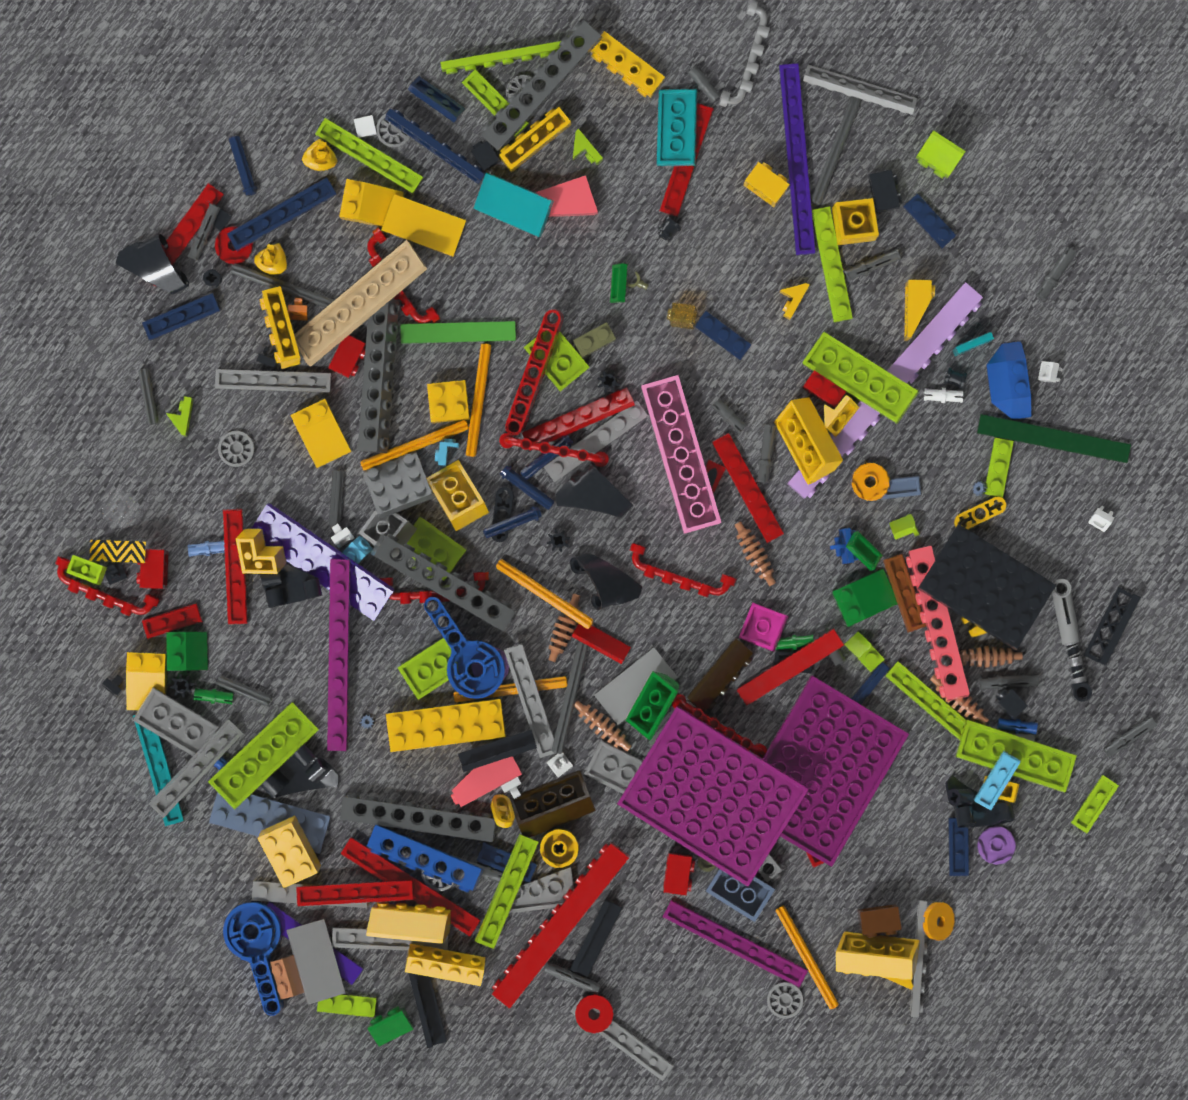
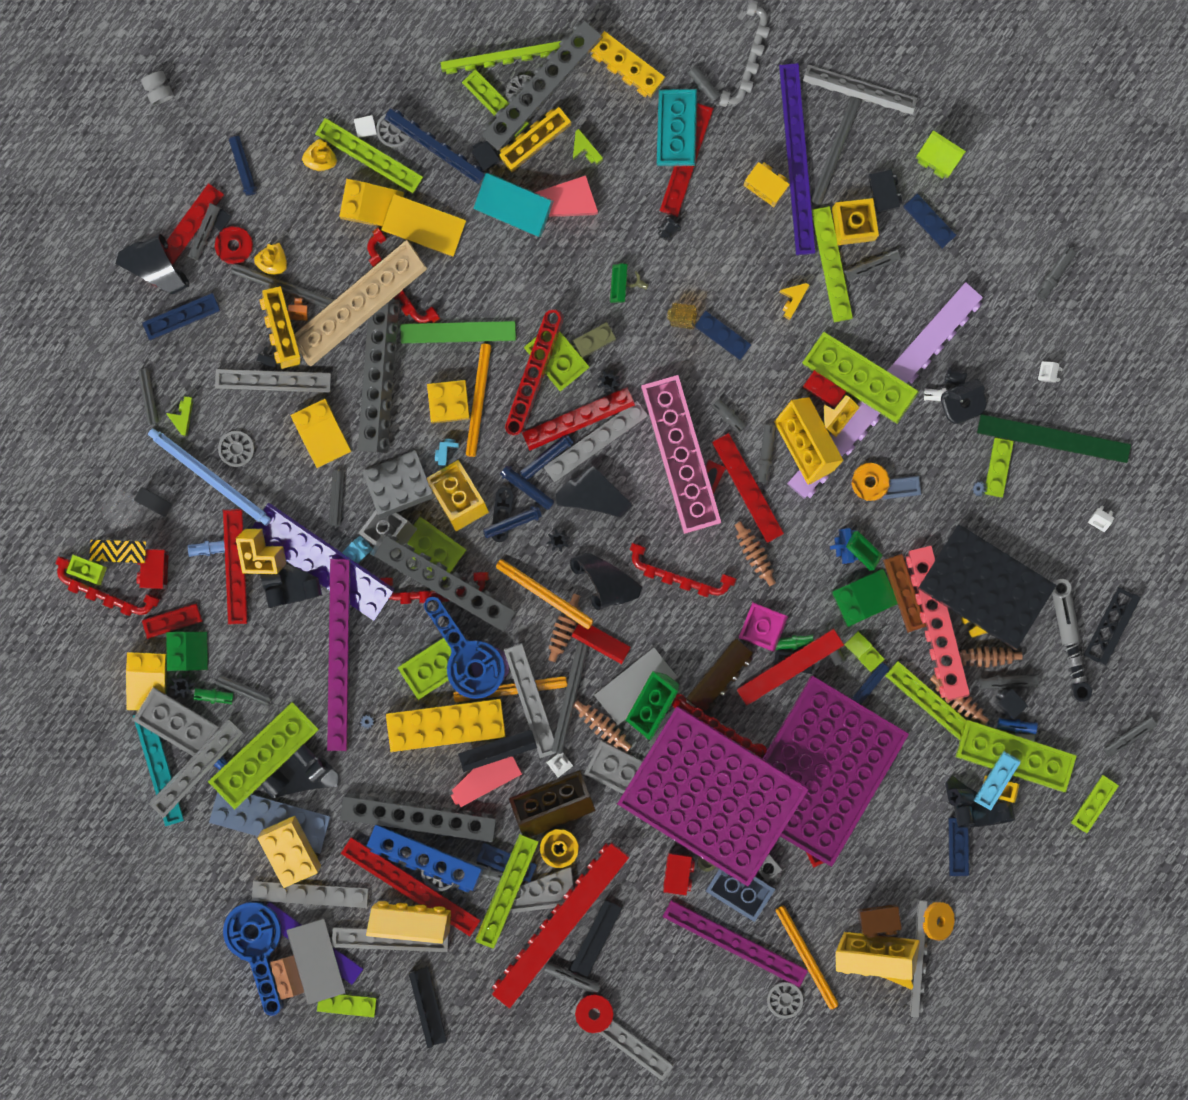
(113, 686): black tile -> none
(115, 573): black tile -> none
(153, 501): none -> black tyre
(157, 88): none -> light grey wheel
(207, 275): black bush -> none
(209, 476): none -> light blue piece
(281, 214): dark blue plate -> none
(341, 536): white tile -> none
(348, 356): red brick -> none
(354, 893): red plate -> none
(391, 1026): green slope -> none
(415, 445): light orange axle -> none
(436, 99): dark blue plate -> none
(445, 964): yellow brick -> none
(502, 811): yellow plate -> none
(507, 441): red bar -> none
(512, 787): white tile -> none
(904, 526): lime tile -> none
(917, 298): yellow slope -> none
(951, 401): none -> black piece
(964, 515): yellow beam -> none
(972, 344): teal tile -> none
(992, 849): medium lavender tile -> none
(1010, 381): blue wedge -> none

